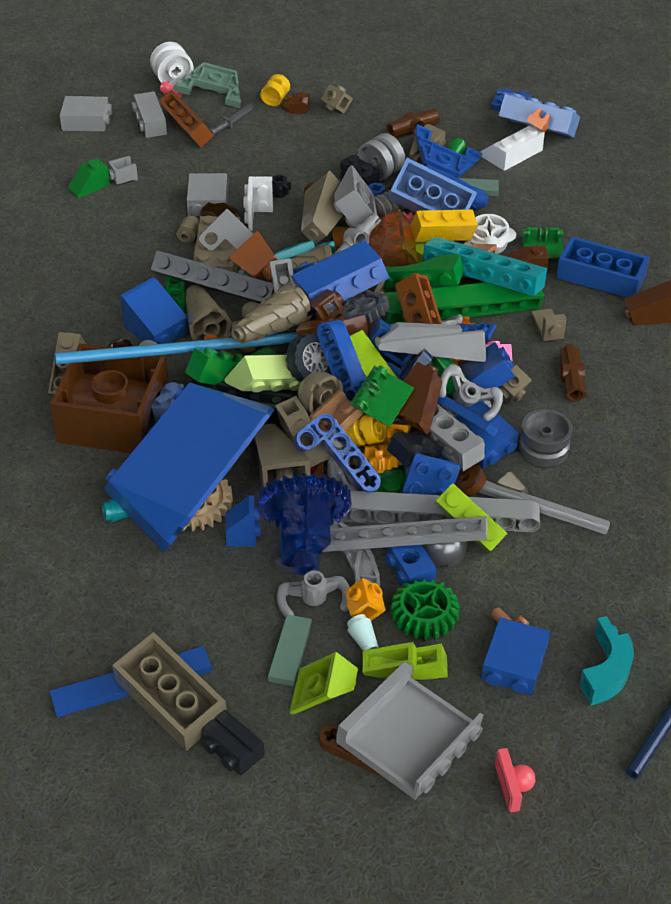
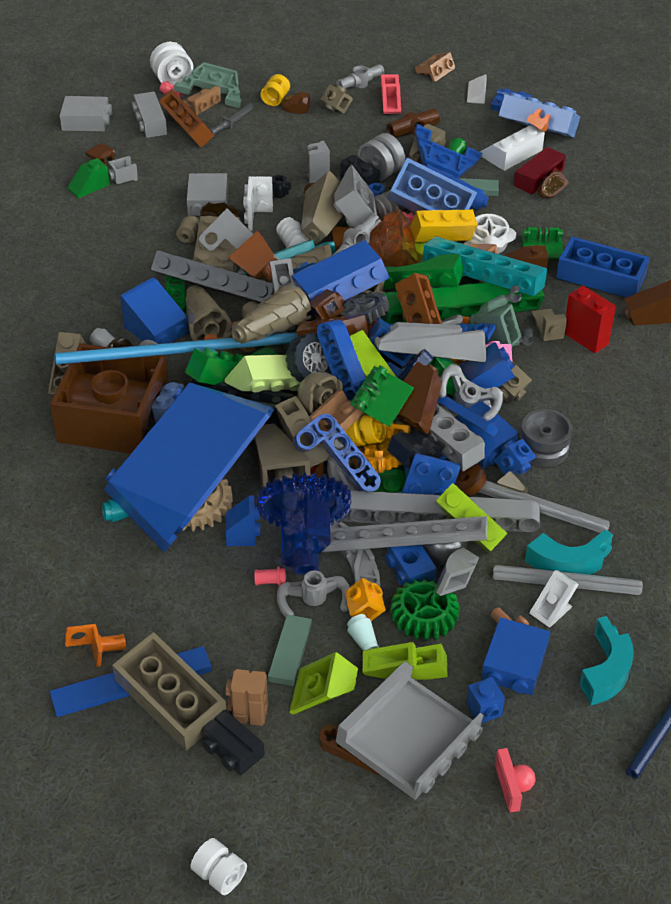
(98, 643): none -> orange bracket
(101, 337): none -> light grey cone
(102, 152): none -> reddish brown window
(203, 100): none -> medium nougat bracket
(215, 864): none -> white wheel
(248, 696): none -> medium nougat brick
(270, 576): none -> coral pin
(290, 232): none -> white piece
(318, 161): none -> light grey hinge
(361, 76): none -> light grey pin
(390, 94): none -> coral slope
(436, 66): none -> medium nougat bracket
(456, 571): none -> light grey slope
(477, 90): none -> white slope
(486, 699): none -> blue brick
(502, 314): none -> sand green torso
(515, 457): none -> blue brick
(538, 169): none -> dark red brick
(552, 185): none -> rock
(554, 599): none -> white slope
(572, 373): reddish brown piece -> none
(585, 581): none -> light grey axle
(586, 559): none -> teal arch
(589, 319): none -> red brick

